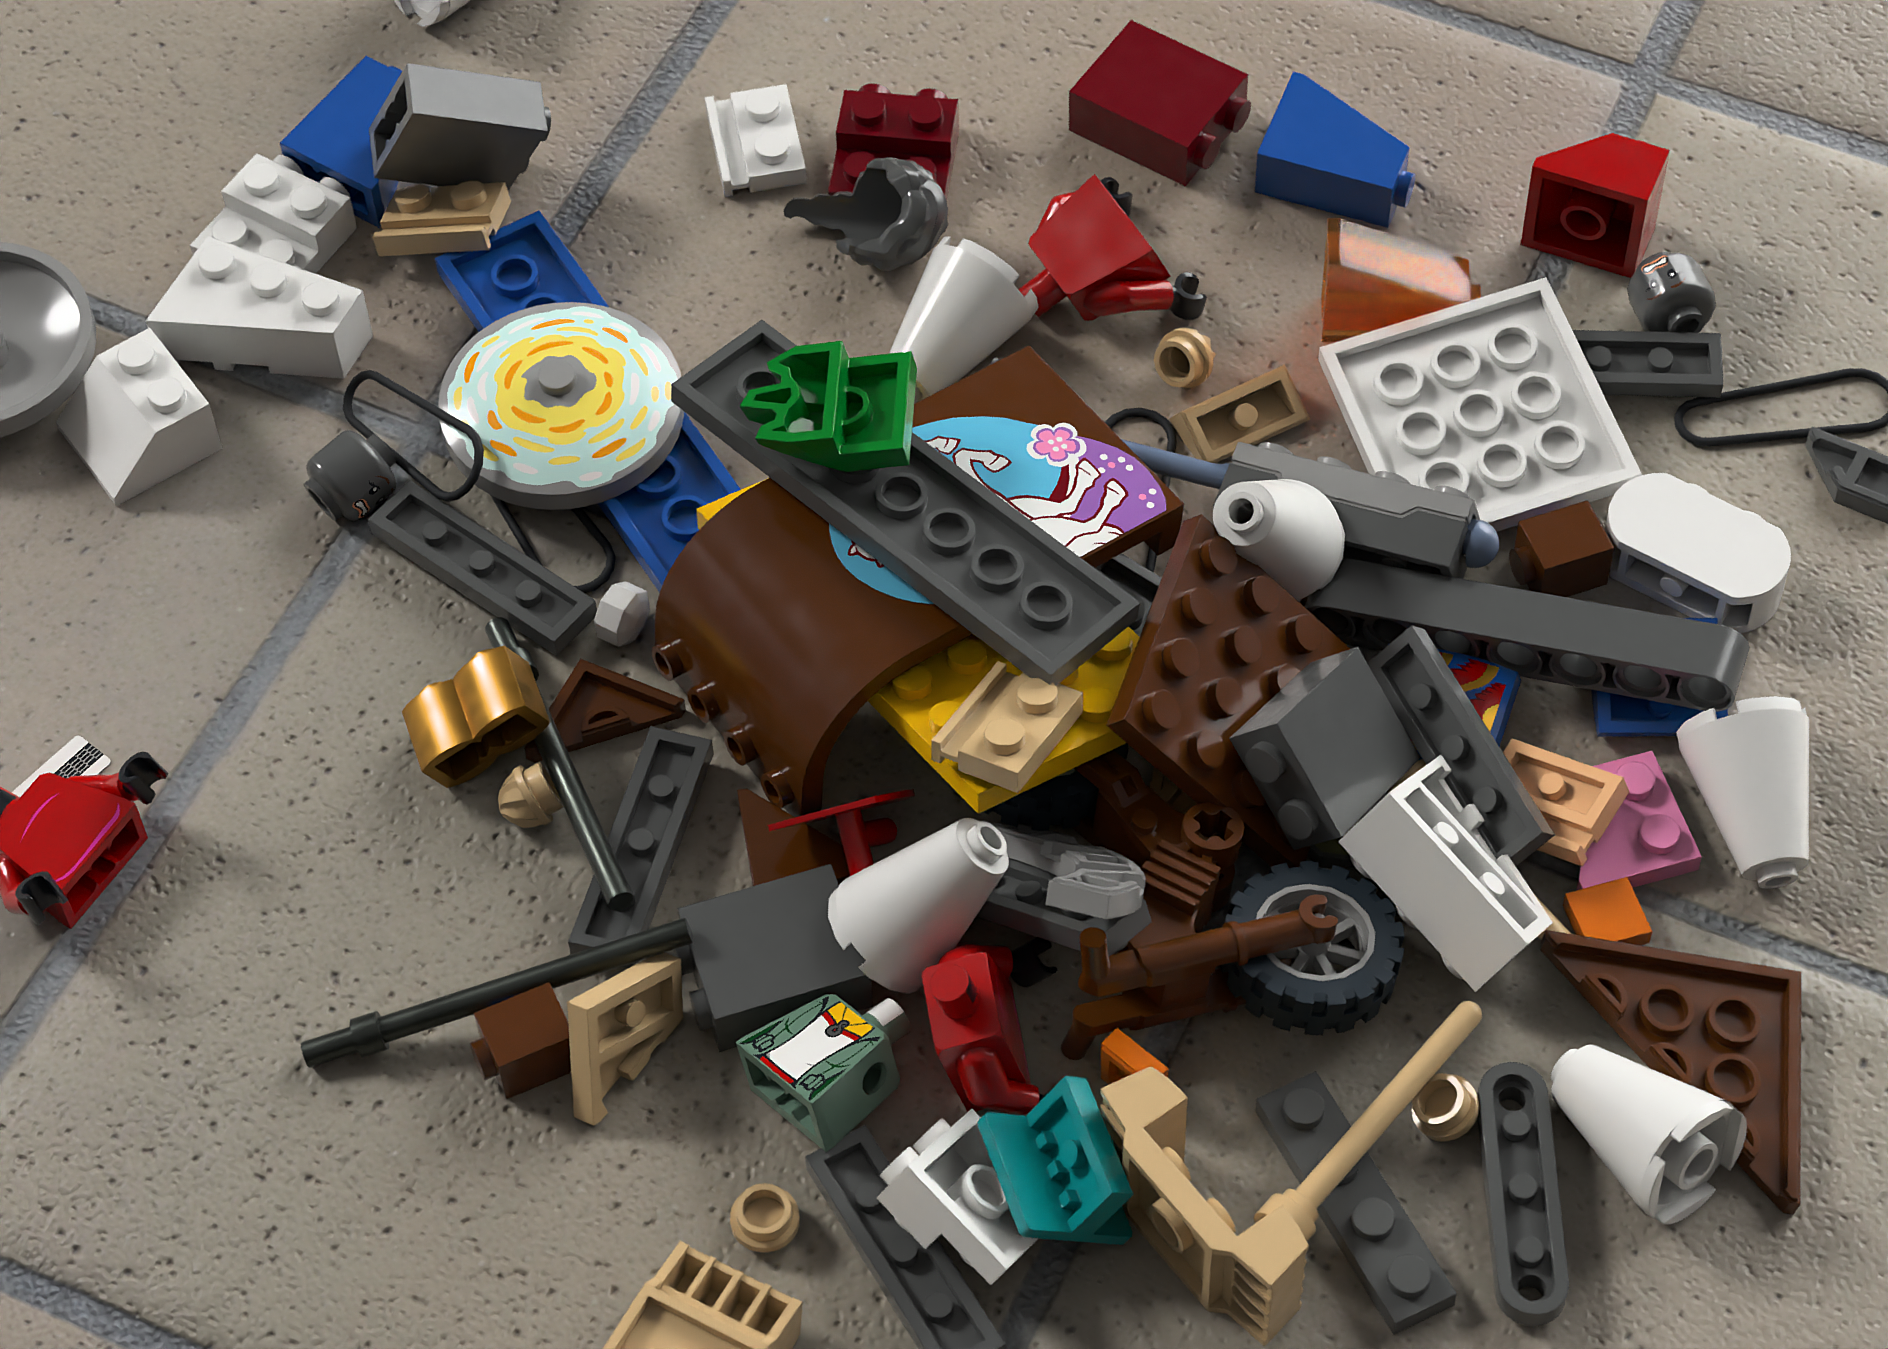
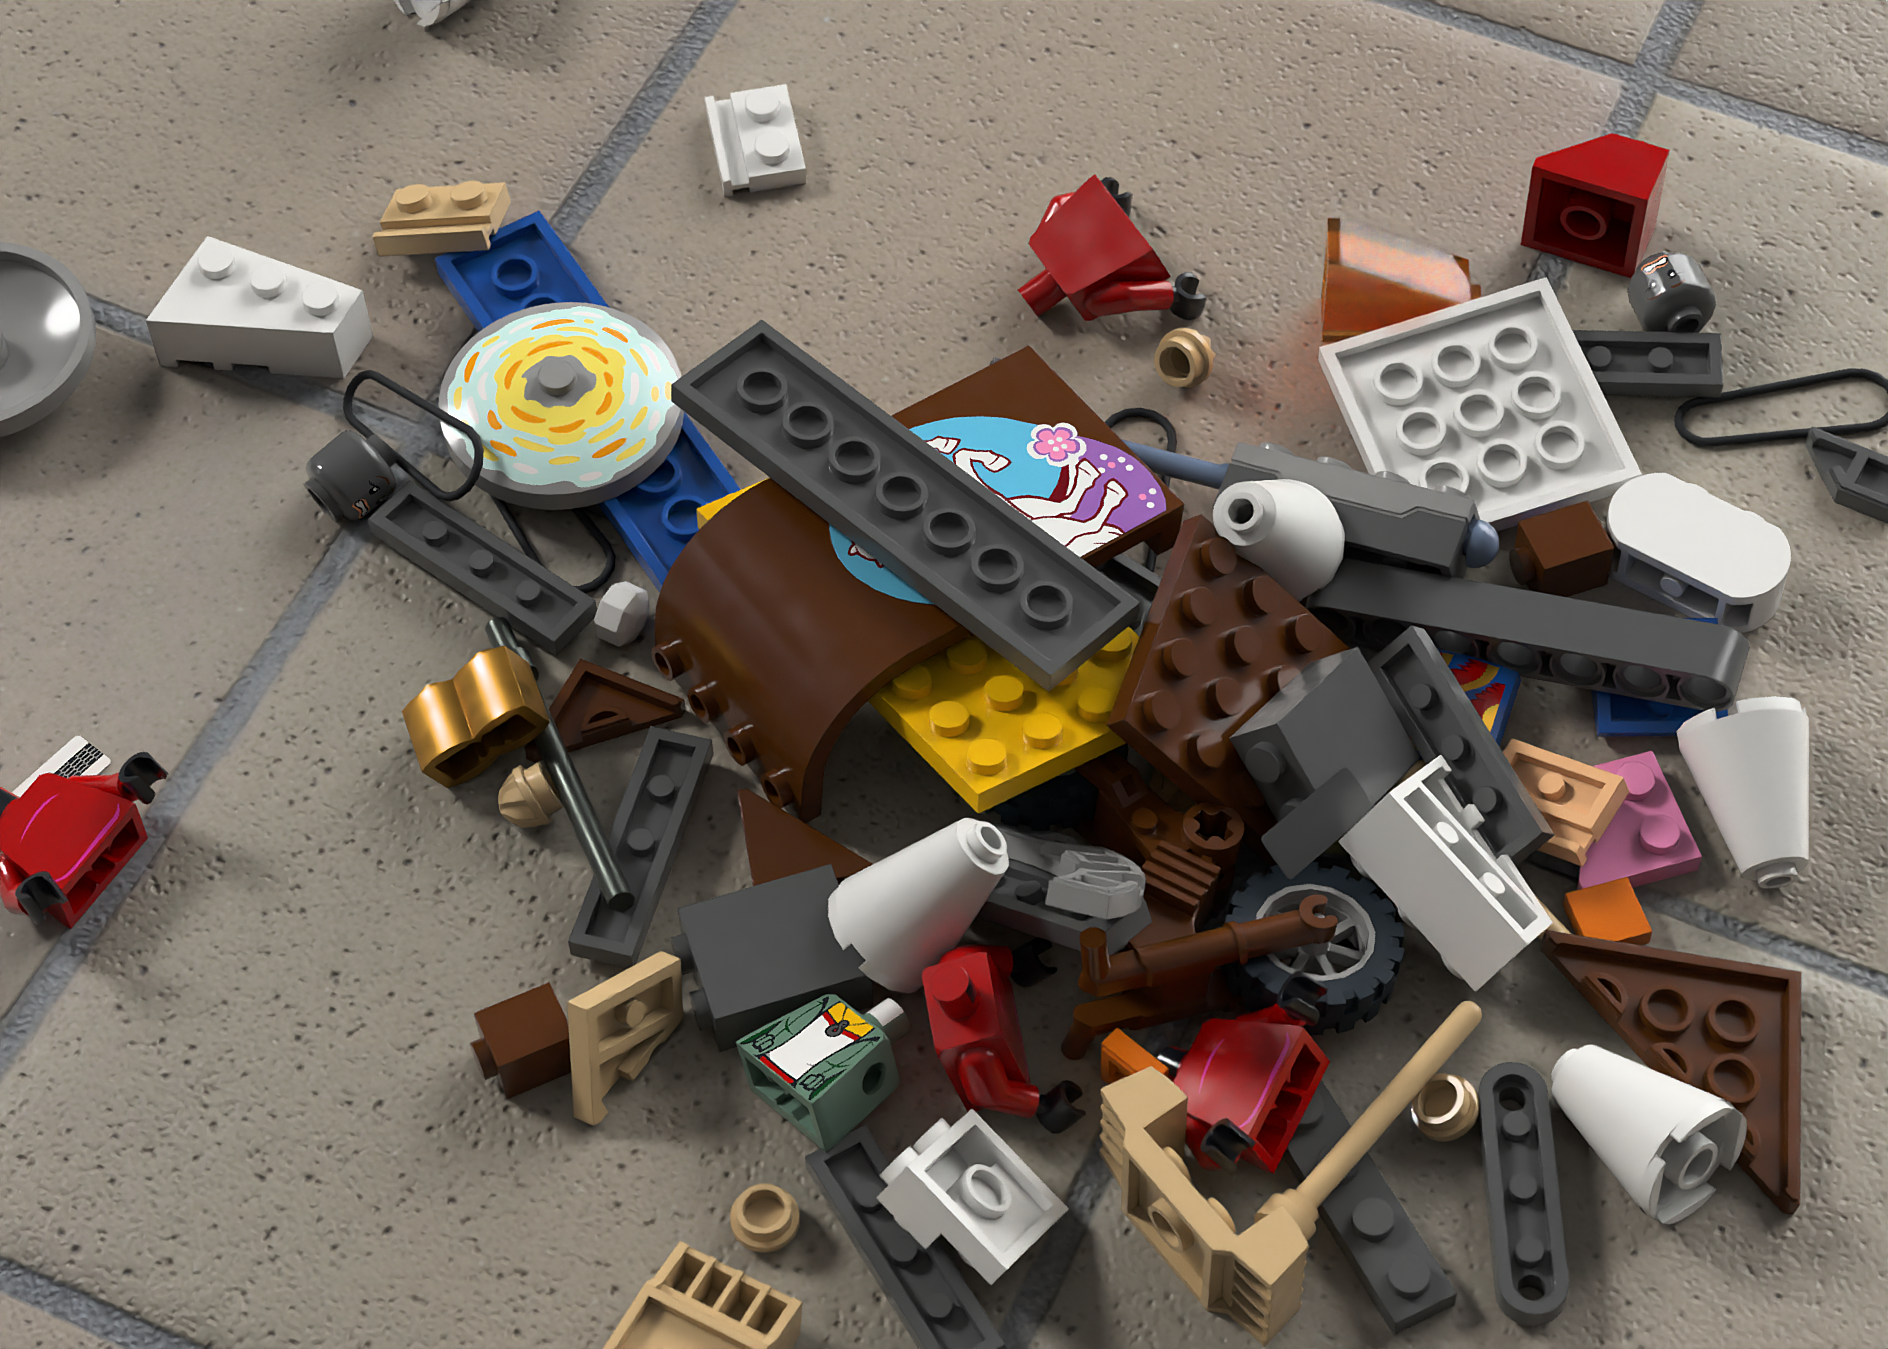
(137, 418): white slope -> none
(283, 214): white plate -> none
(336, 138): blue slope -> none
(373, 1032): pearl dark grey bar -> none
(457, 127): dark grey brick -> none
(837, 407): green plate -> none
(854, 832): red shield -> none
(887, 218): dark grey hair -> none
(895, 126): dark red plate -> none
(960, 314): white cone -> none
(1007, 727): tan plate -> none
(1060, 1168): teal bracket -> none
(1159, 103): dark red brick -> none
(1242, 414): tan slope -> none
(1250, 1079): none -> red torso
(1317, 822): none -> dark grey sticker
(1332, 157): blue slope -> none

